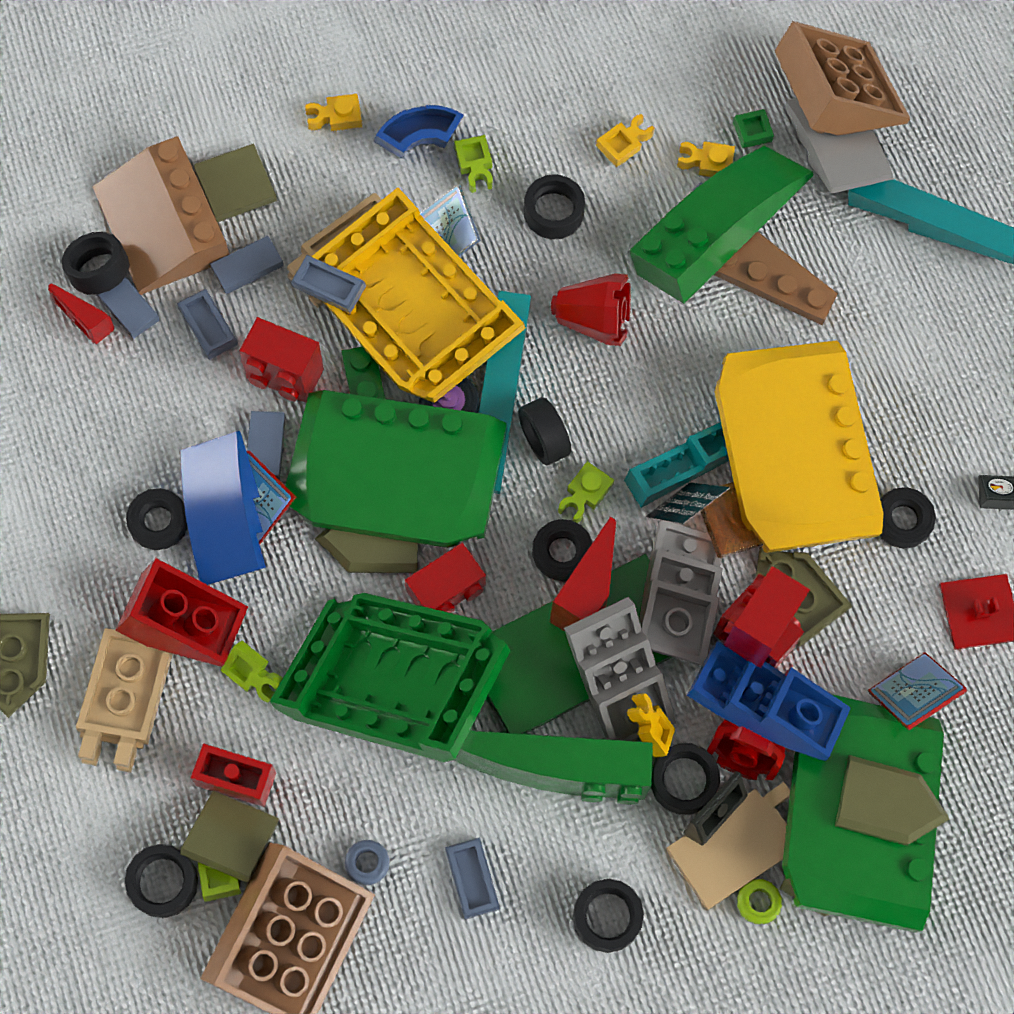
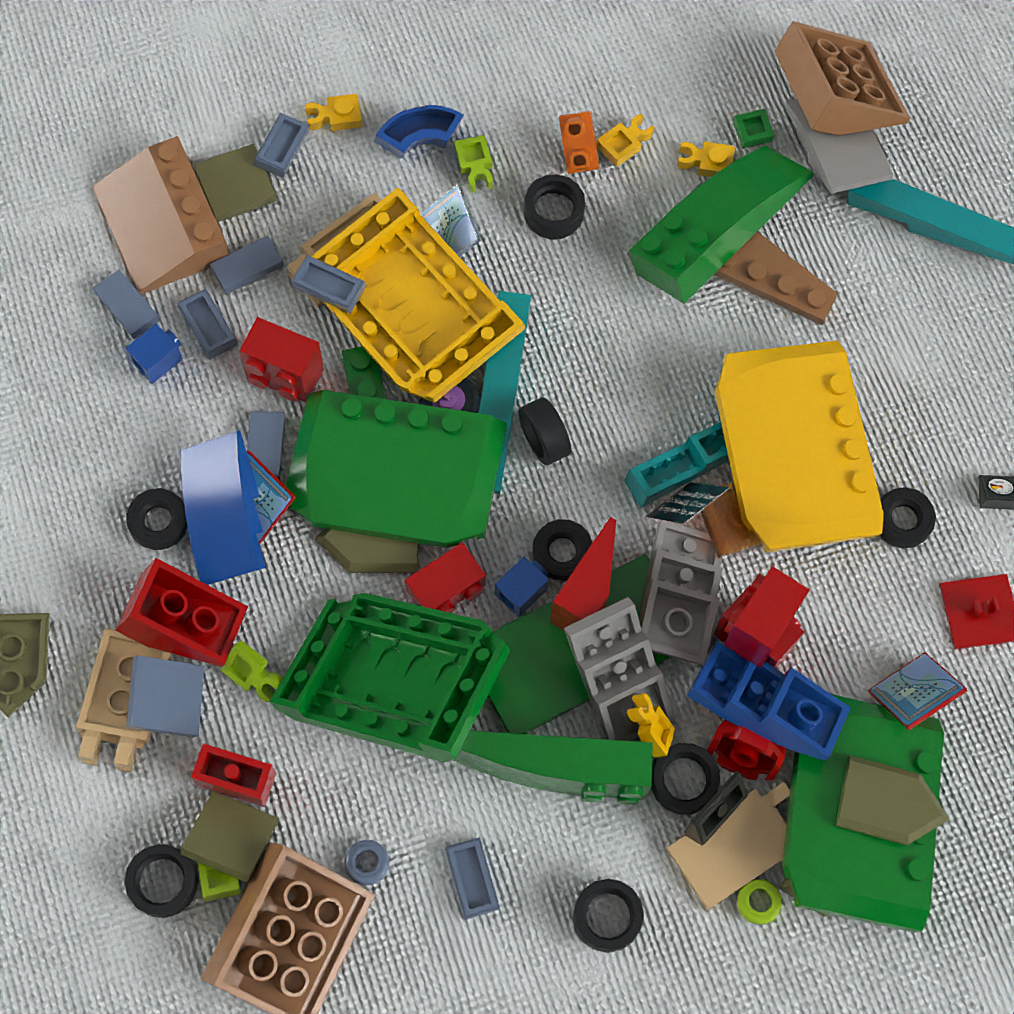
(86, 317): red slope -> none
(106, 276): black tyre -> none
(155, 352): none -> blue brick
(165, 696): none -> sand blue tile
(281, 145): none -> sand blue tile
(522, 586): none -> blue brick
(579, 142): none -> orange hips
(588, 489): lime plate -> none
(595, 308): red cone -> none
(823, 602): olive tile -> none

